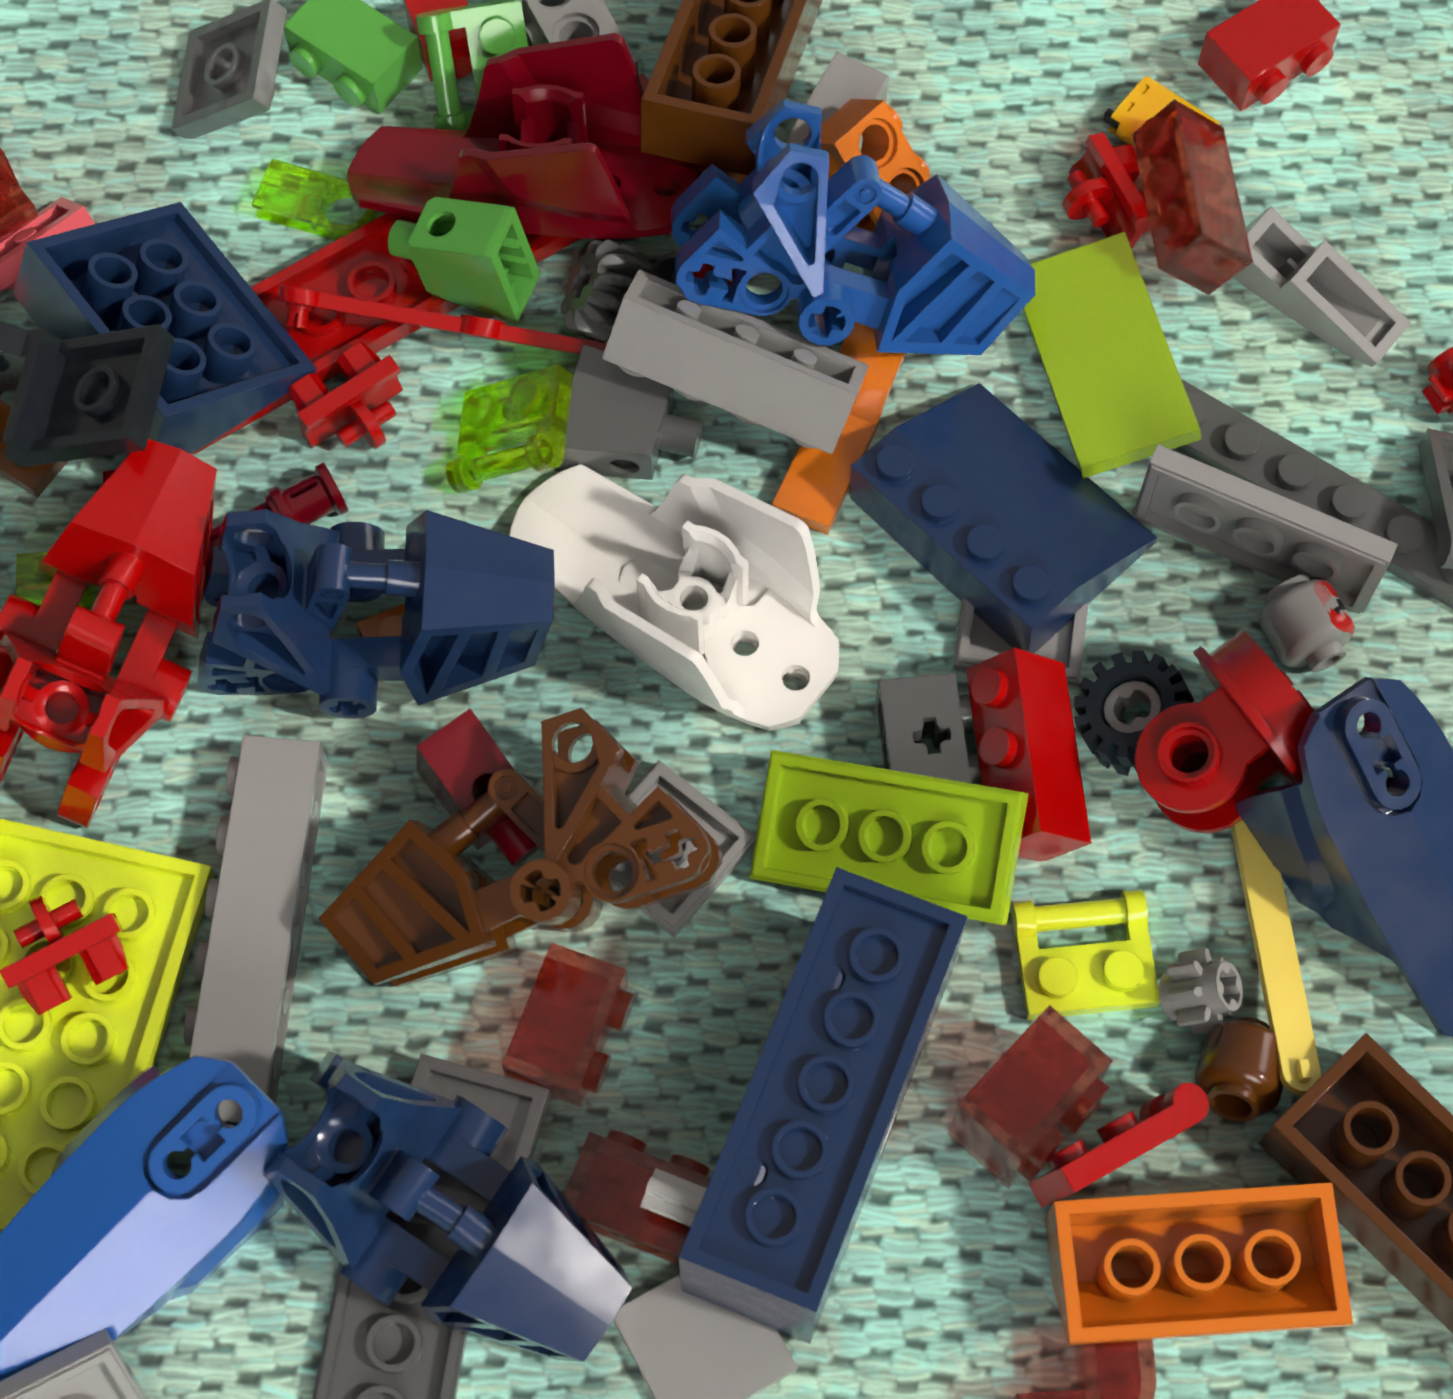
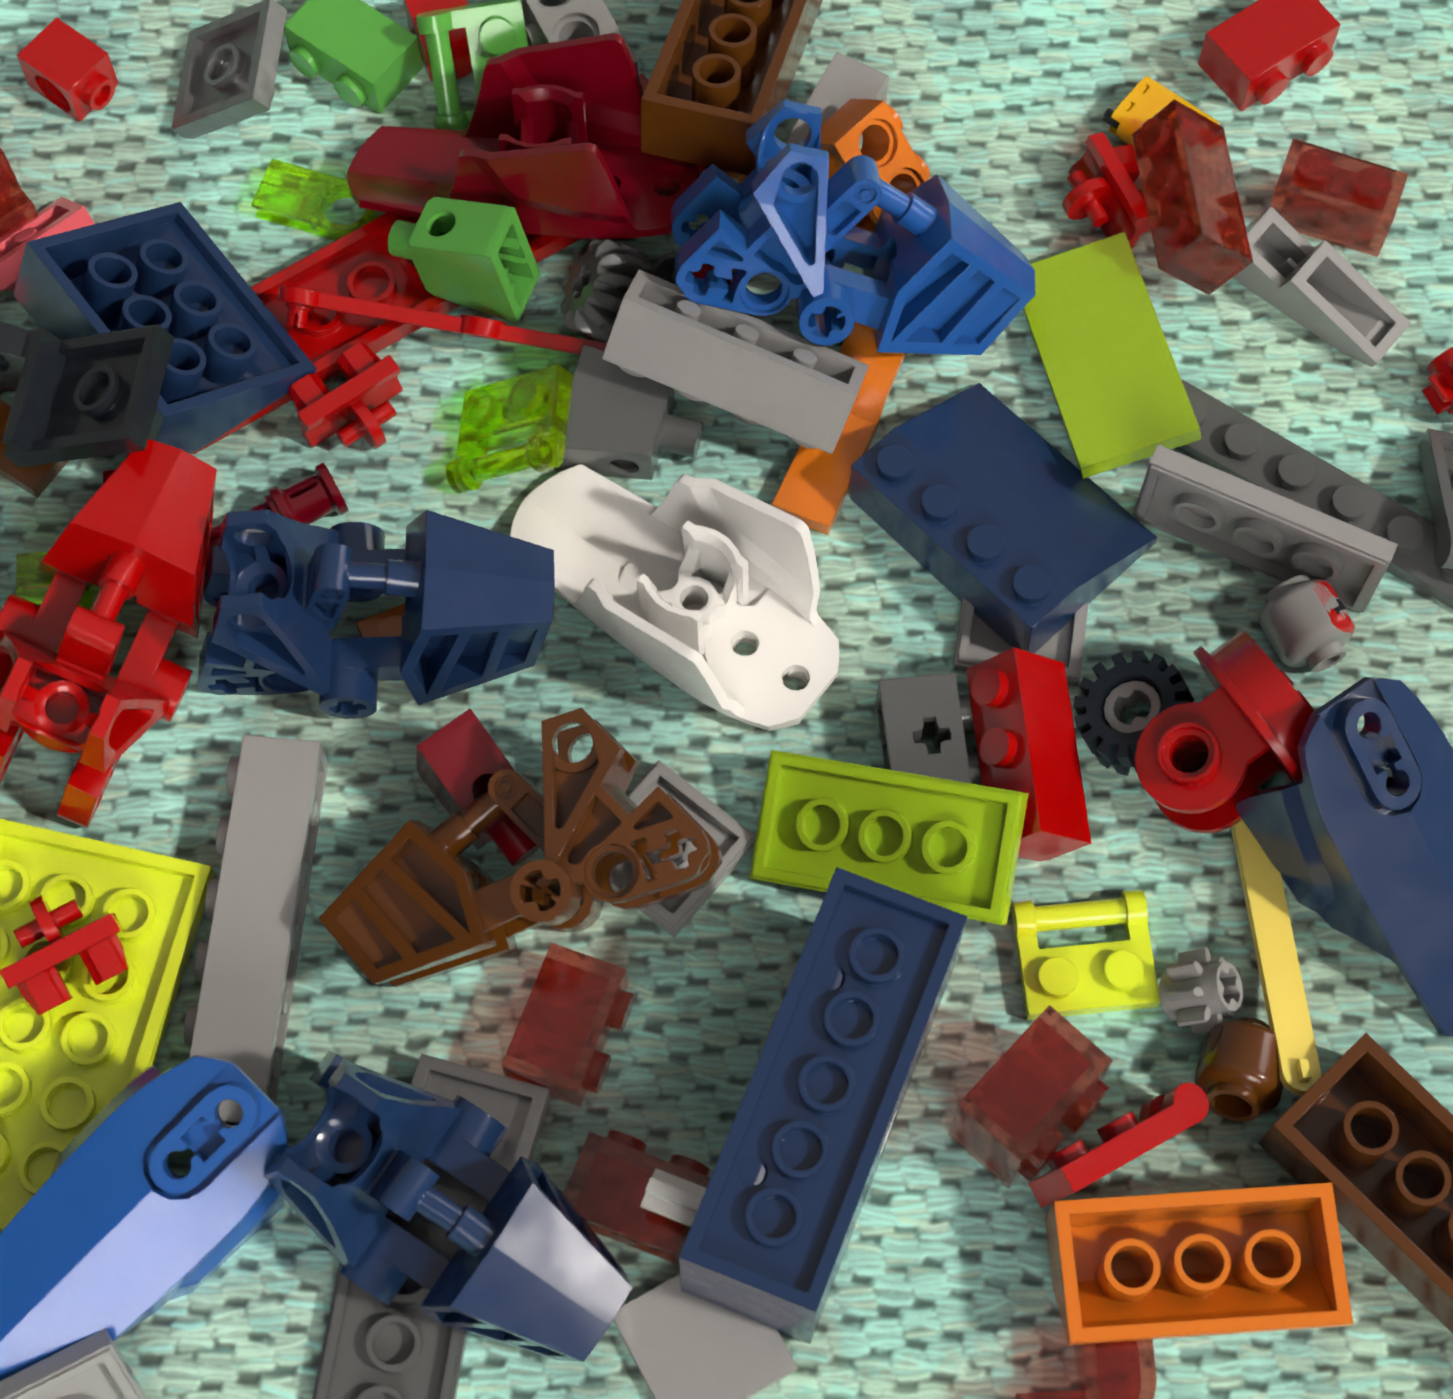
(68, 70): none -> red brick
(1338, 197): none -> clear red brick

